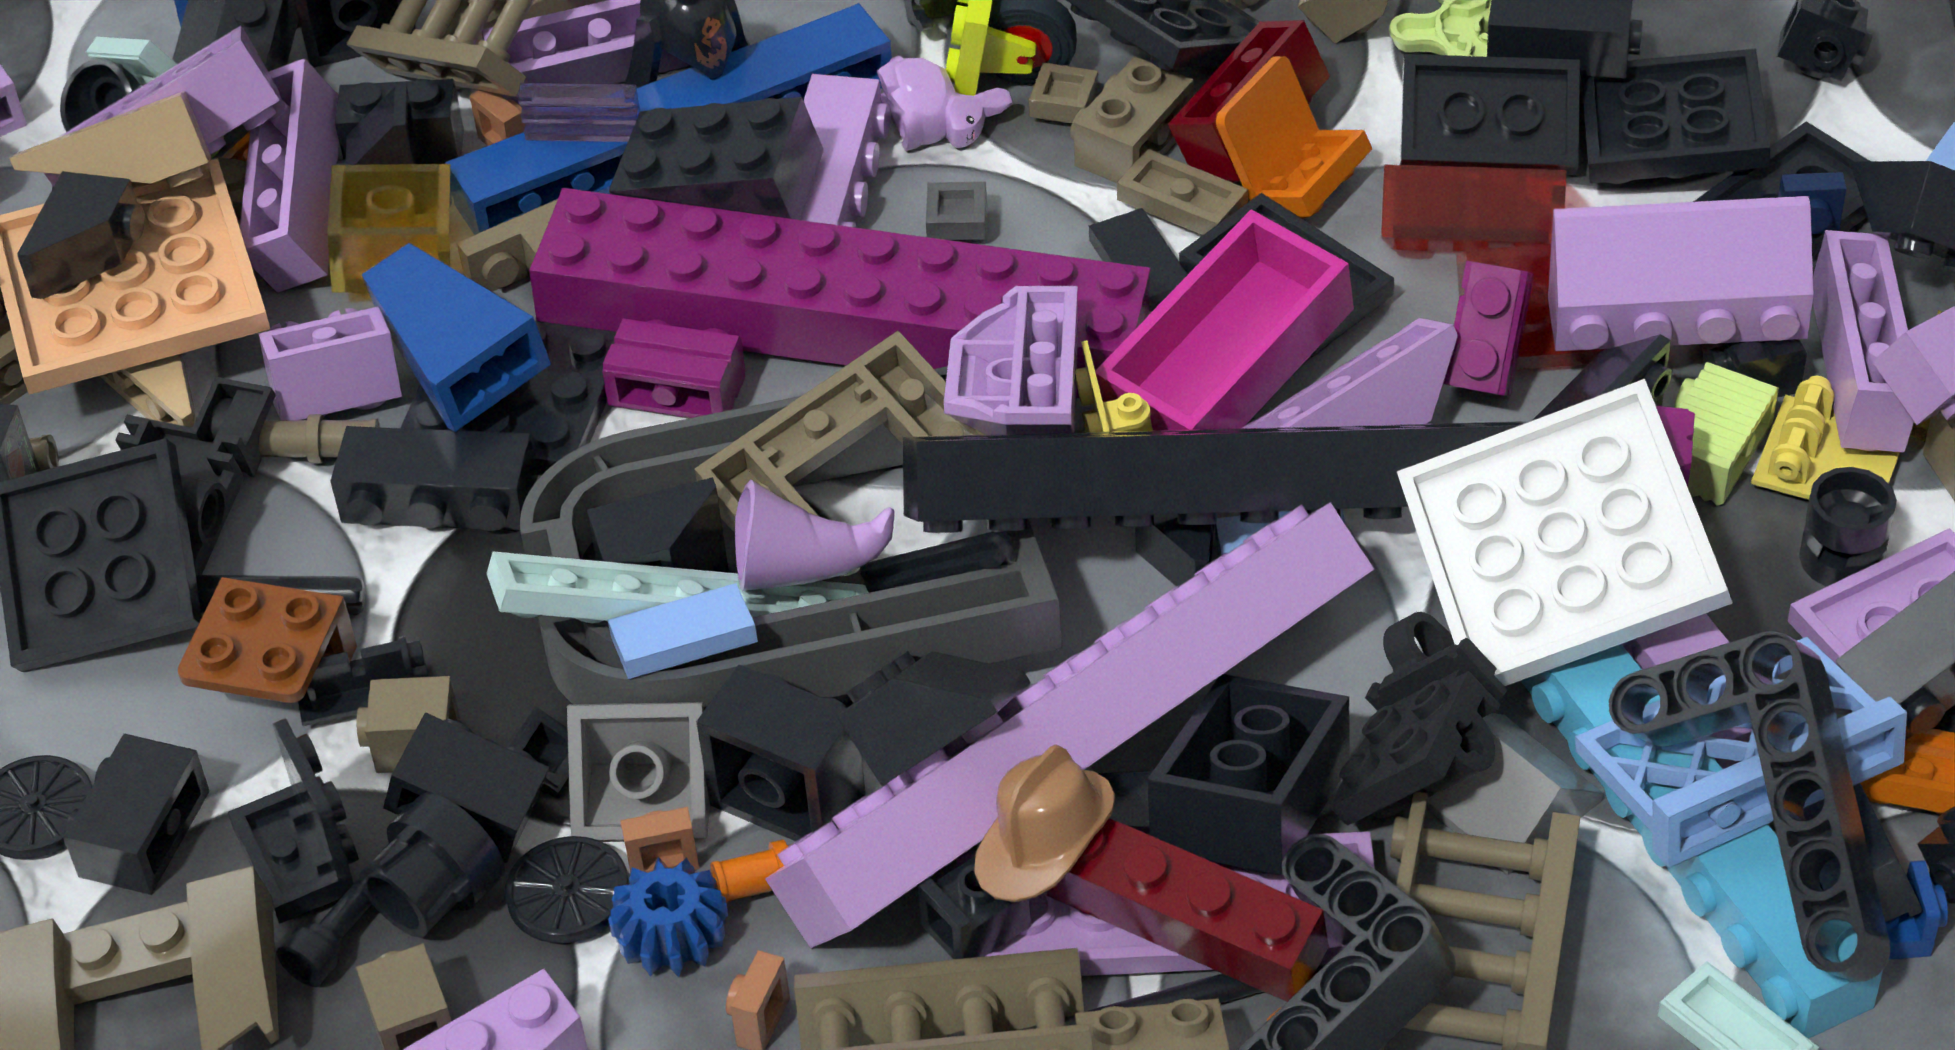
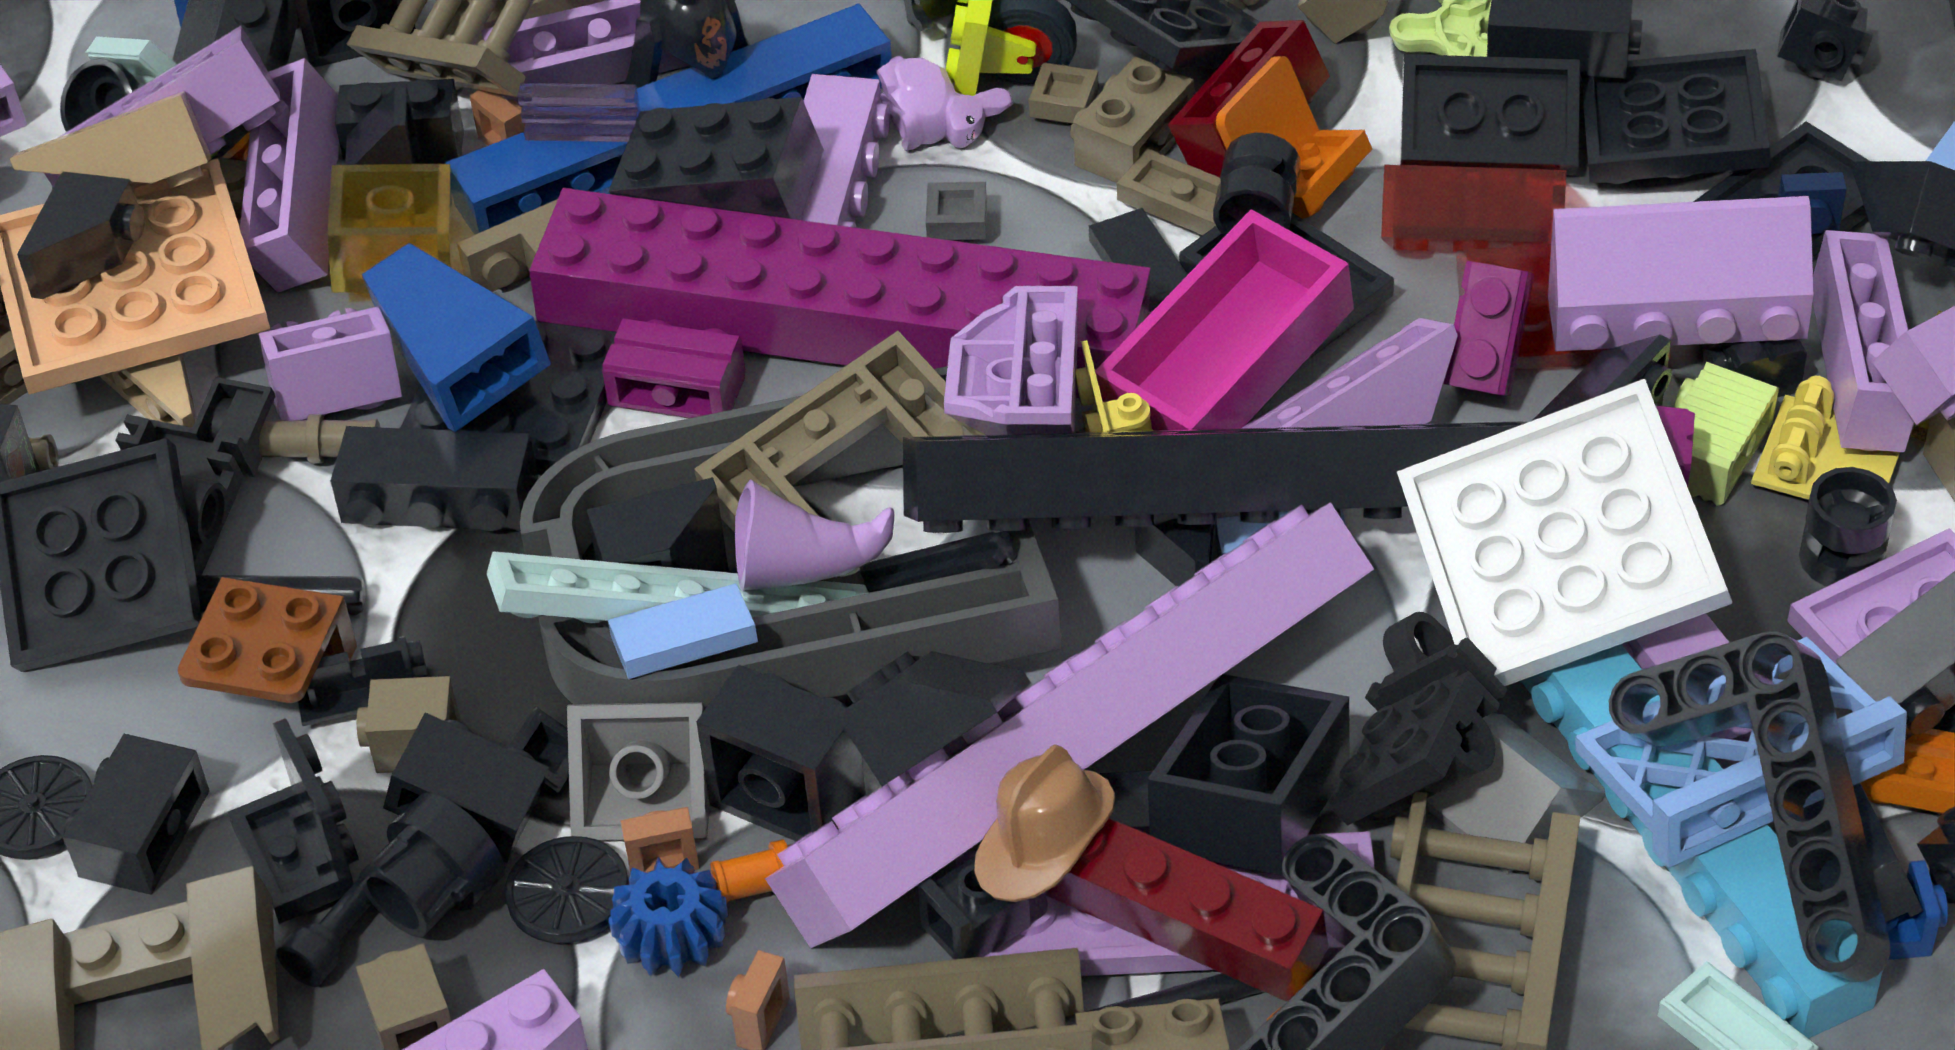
(1257, 175): none -> black wheel

